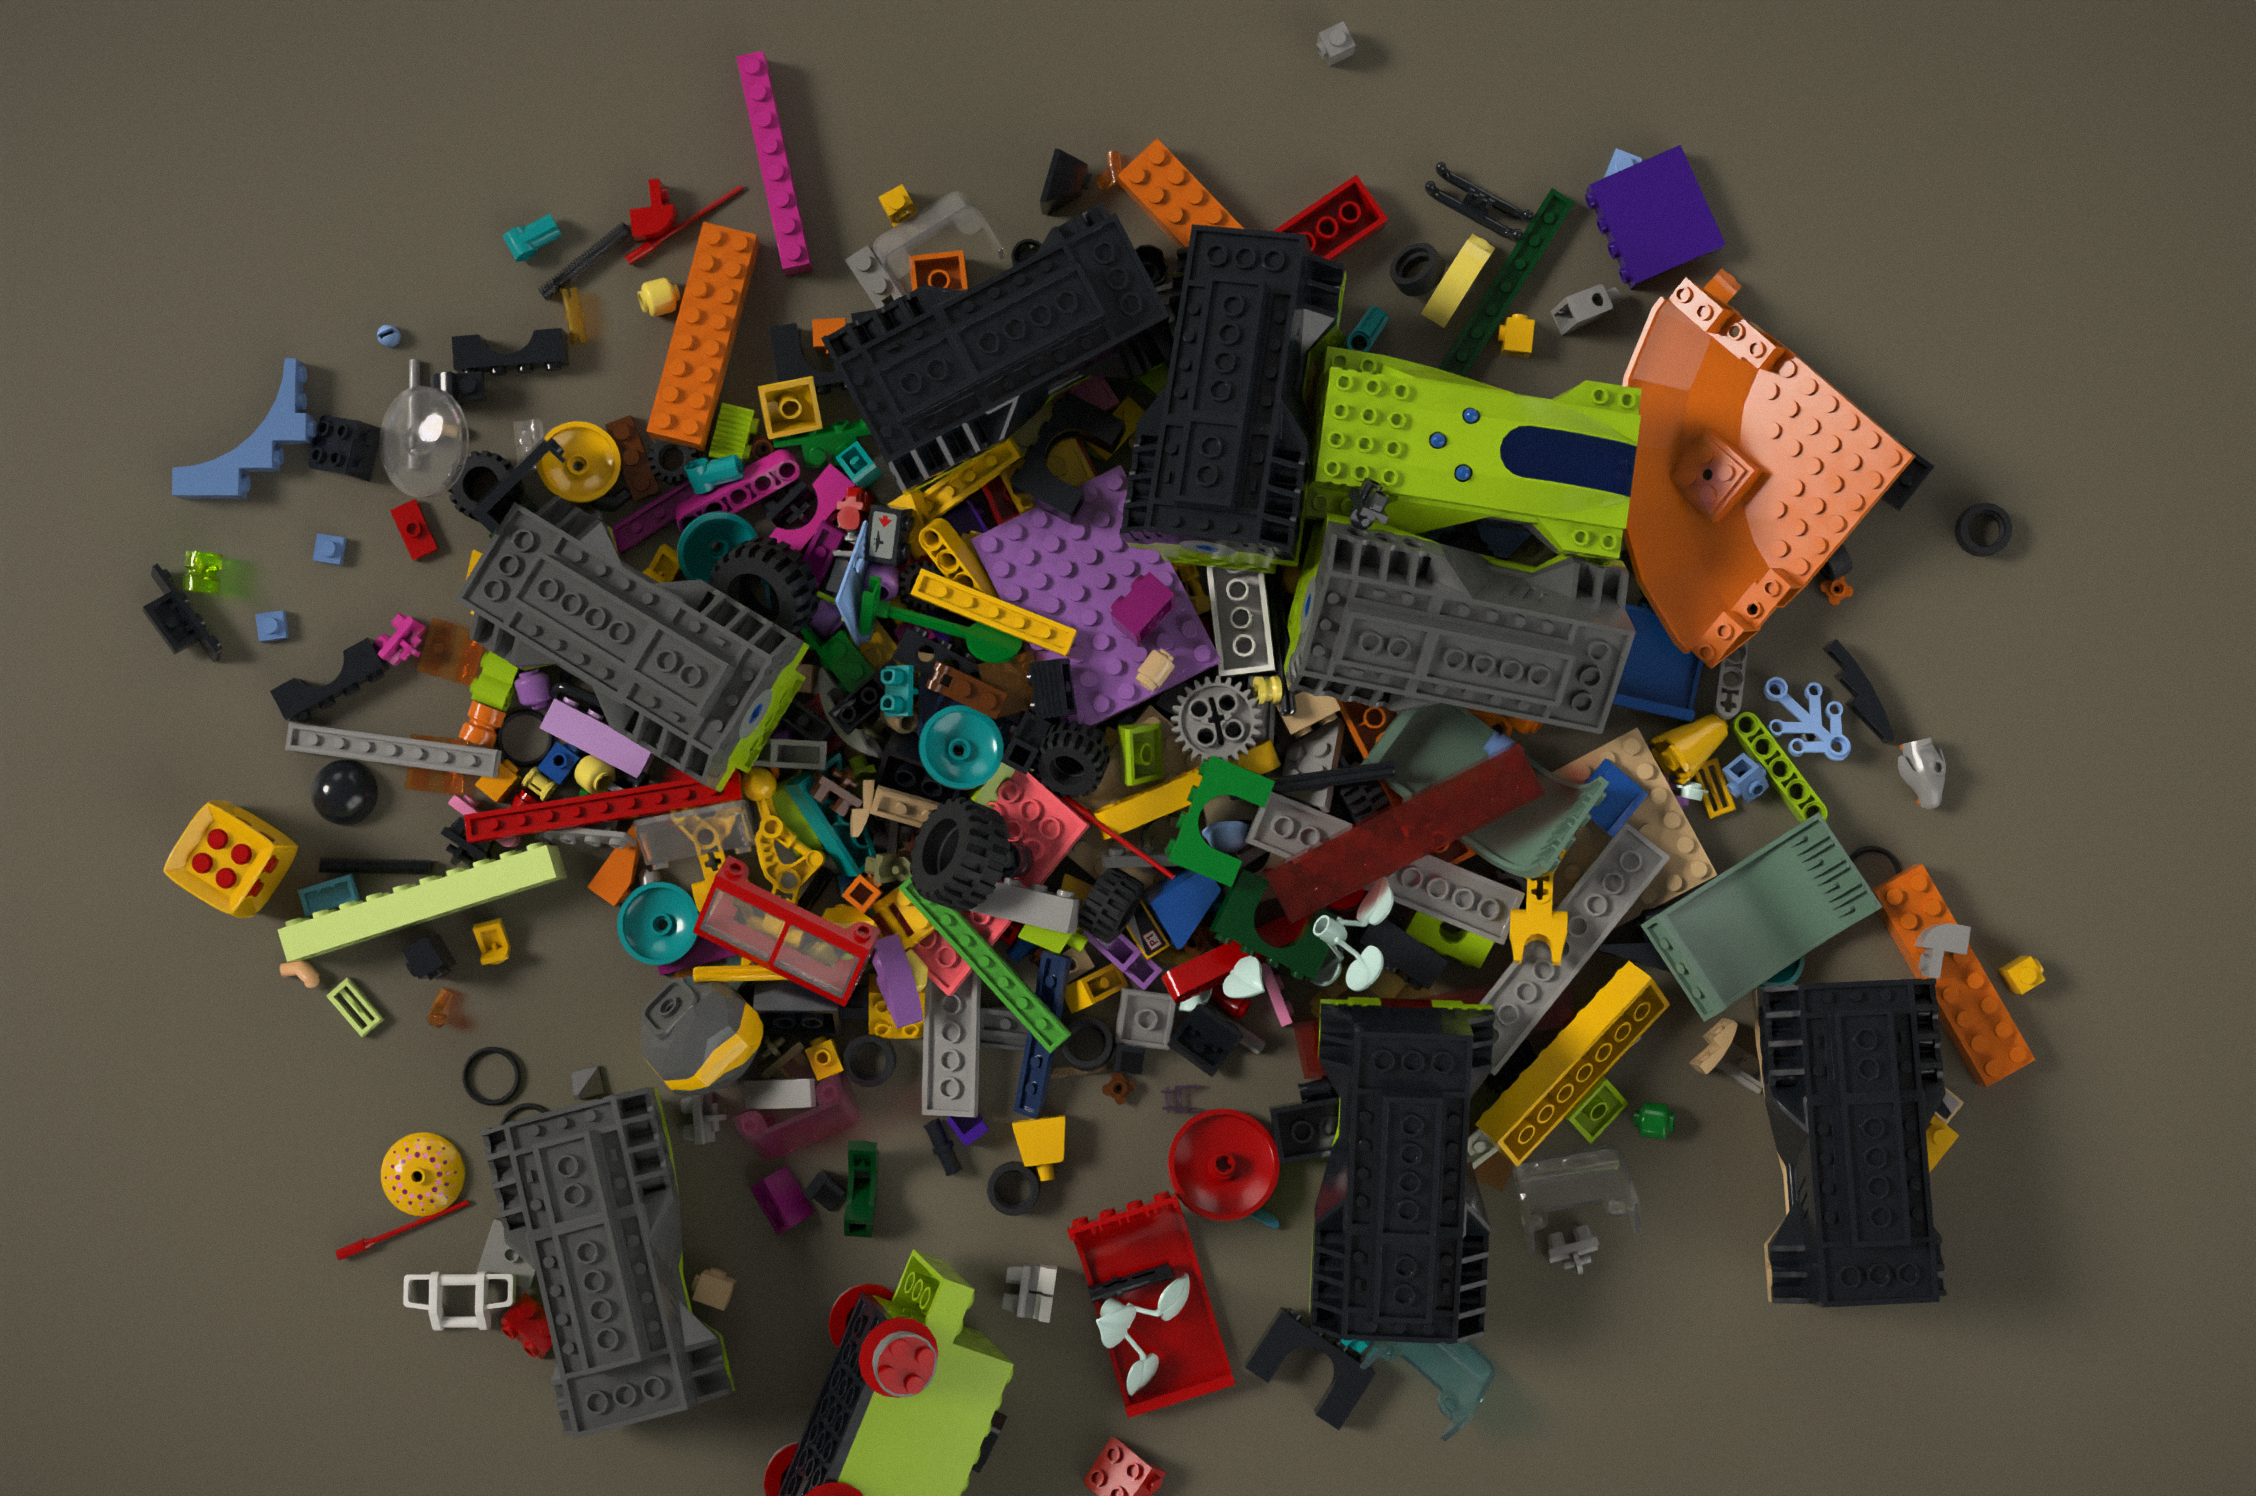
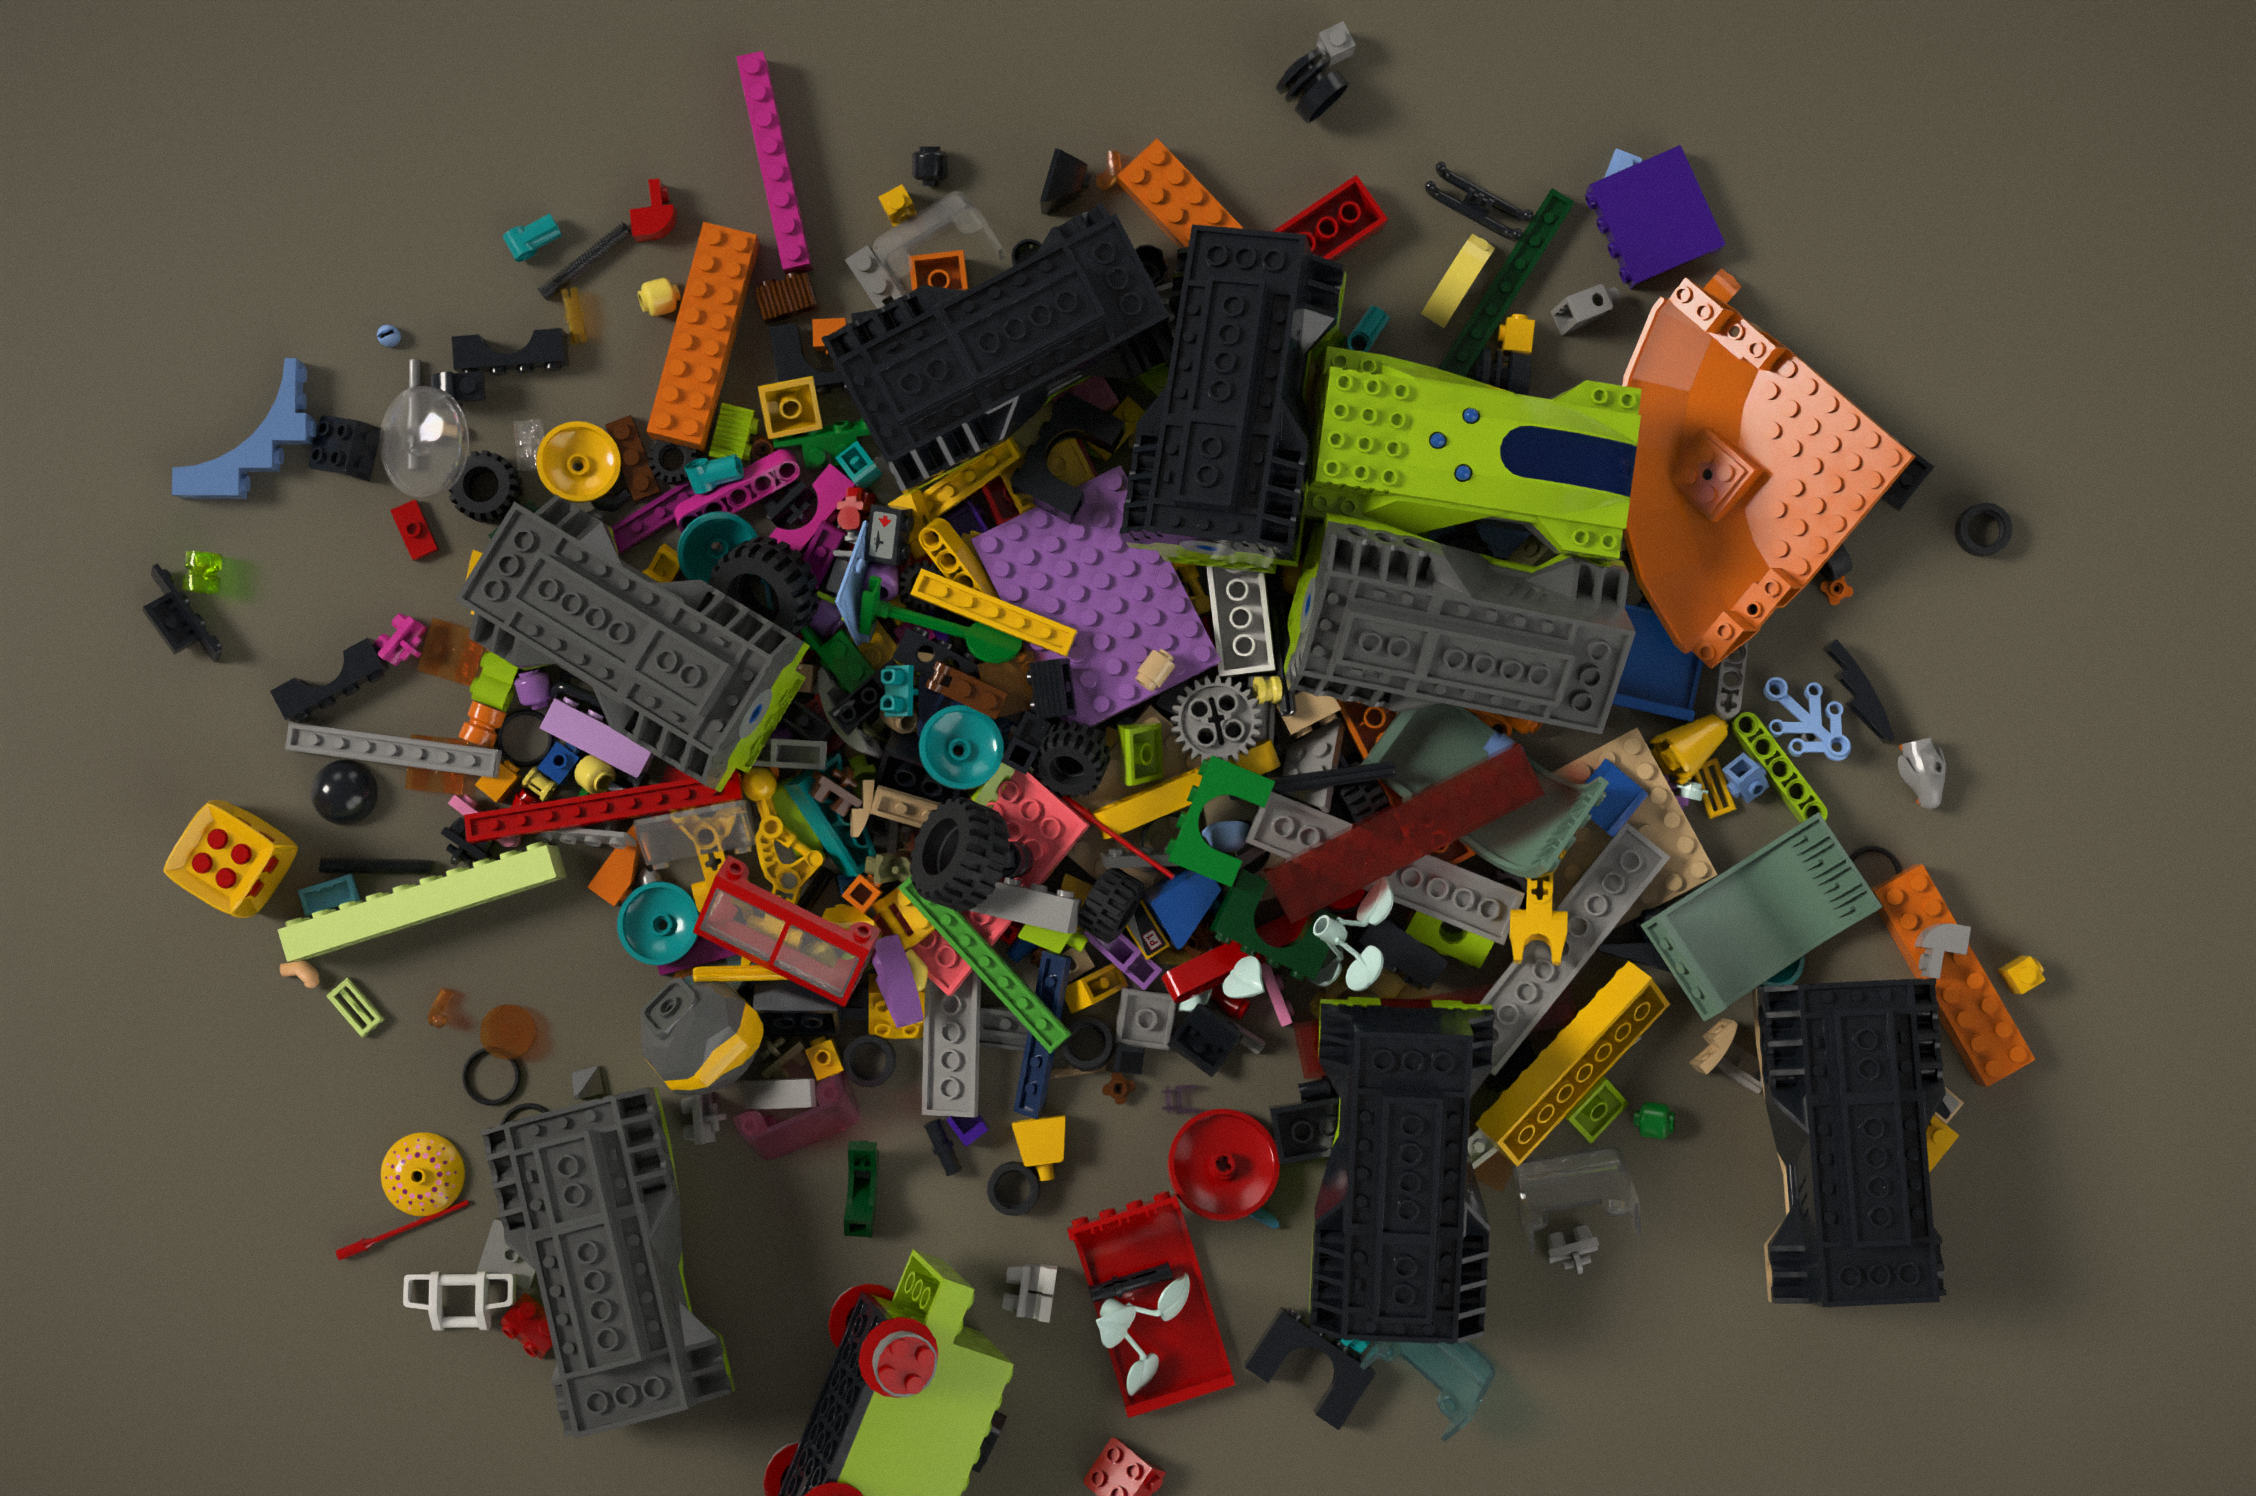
(272, 626): medium blue plate -> none
(329, 549): medium blue plate -> none
(429, 958): black brick -> none
(481, 509): black panel -> none
(492, 941): yellow bracket -> none
(508, 1032): none -> clear orange tile
(651, 245): red piece -> none
(713, 1288): tan brick -> none
(782, 1200): magenta panel -> none
(786, 297): none -> reddish brown brick
(825, 1190): black panel -> none
(929, 165): none -> black head
(1142, 608): magenta brick -> none
(1307, 80): none -> black wheel
(1368, 504): black hips -> none
(1424, 281): black tyre -> none
(1508, 375): none -> black wheel

